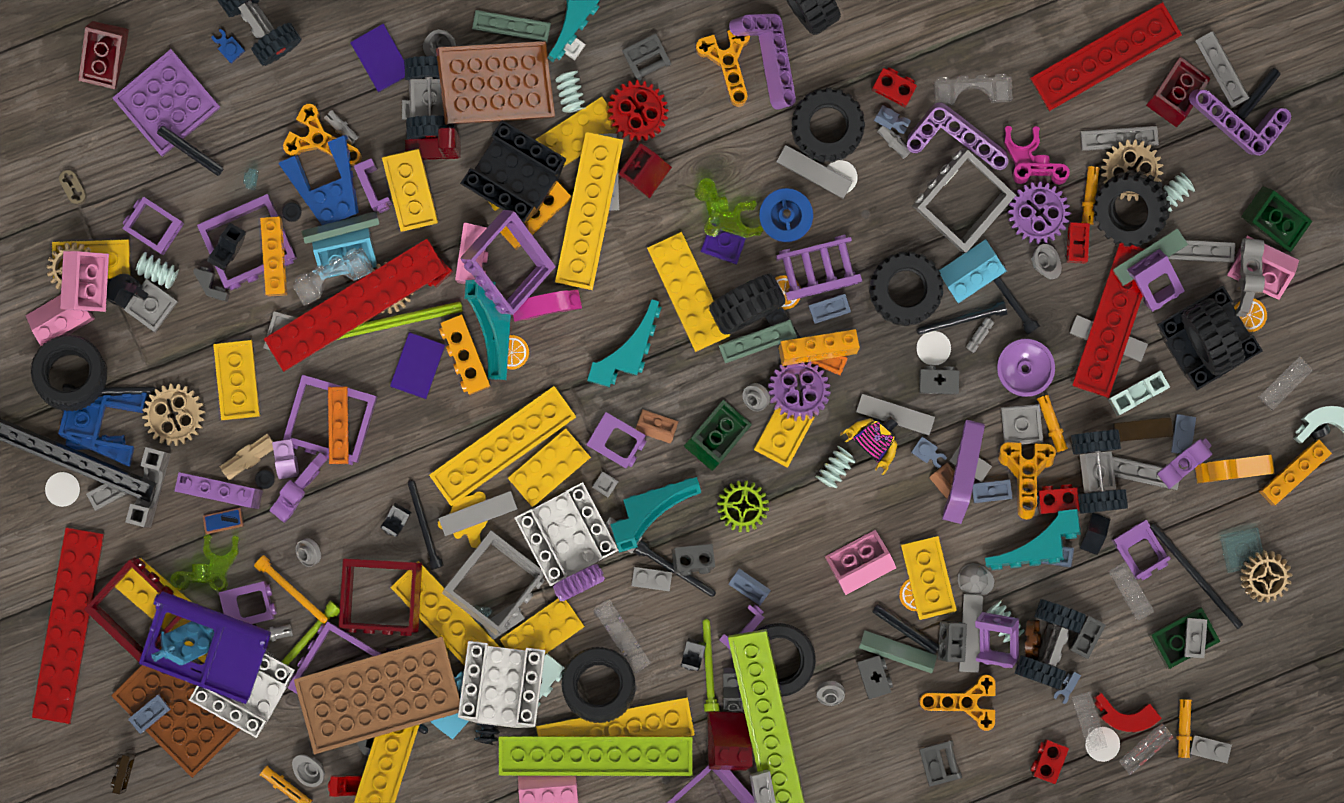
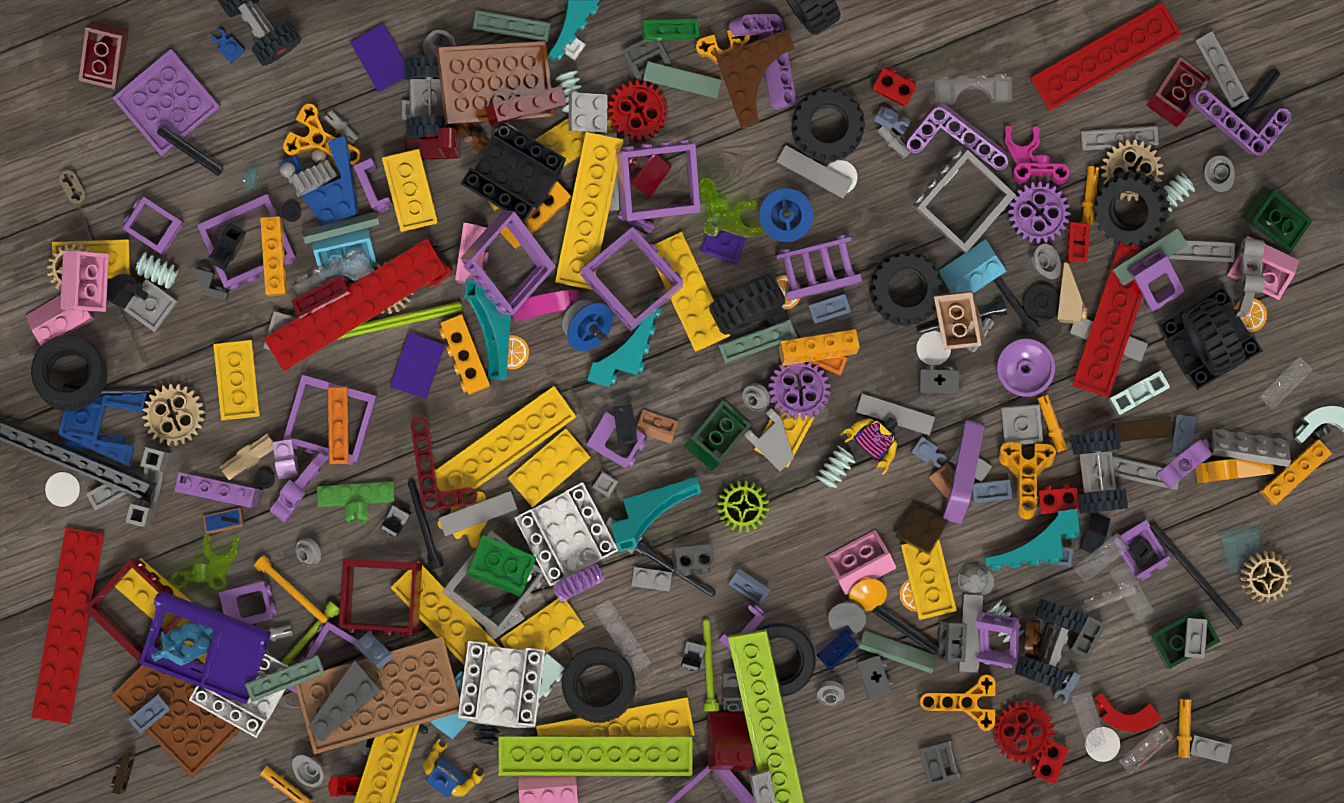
(284, 678): none -> sand green tile
(310, 178): none -> light grey gear
(321, 296): none -> dark red plate
(345, 701): none -> dark grey wedge
(355, 498): none -> bright green plate
(373, 650): none -> sand blue plate
(431, 473): none -> dark red beam
(446, 777): none -> torso
(470, 133): none -> reddish brown plate
(501, 565): none -> green piece
(525, 105): none -> brick
(587, 112): none -> light grey plate
(587, 324): none -> blue piece
(611, 301): none -> medium lavender window
(625, 424): none -> black tile
(647, 226): none -> medium lavender axle
(662, 211): none -> medium lavender window
(670, 30): none -> green plate
(681, 79): none -> sand green tile
(744, 70): none -> reddish brown plate
(773, 442): none -> light grey flag
(837, 650): none -> clear blue plate
(847, 616): none -> tile
(868, 593): none -> light orange dish
(922, 529): none -> dark brown plate
(959, 320): none -> medium nougat slope
(1012, 719): none -> red gear
(1041, 302): none -> black tile
(1071, 302): none -> tan slope
(1101, 557): none -> clear plate
(1109, 597): none -> clear plate
(1139, 548): none -> black tile
(1220, 173): none -> light grey piece
(1250, 447): none -> light grey plate

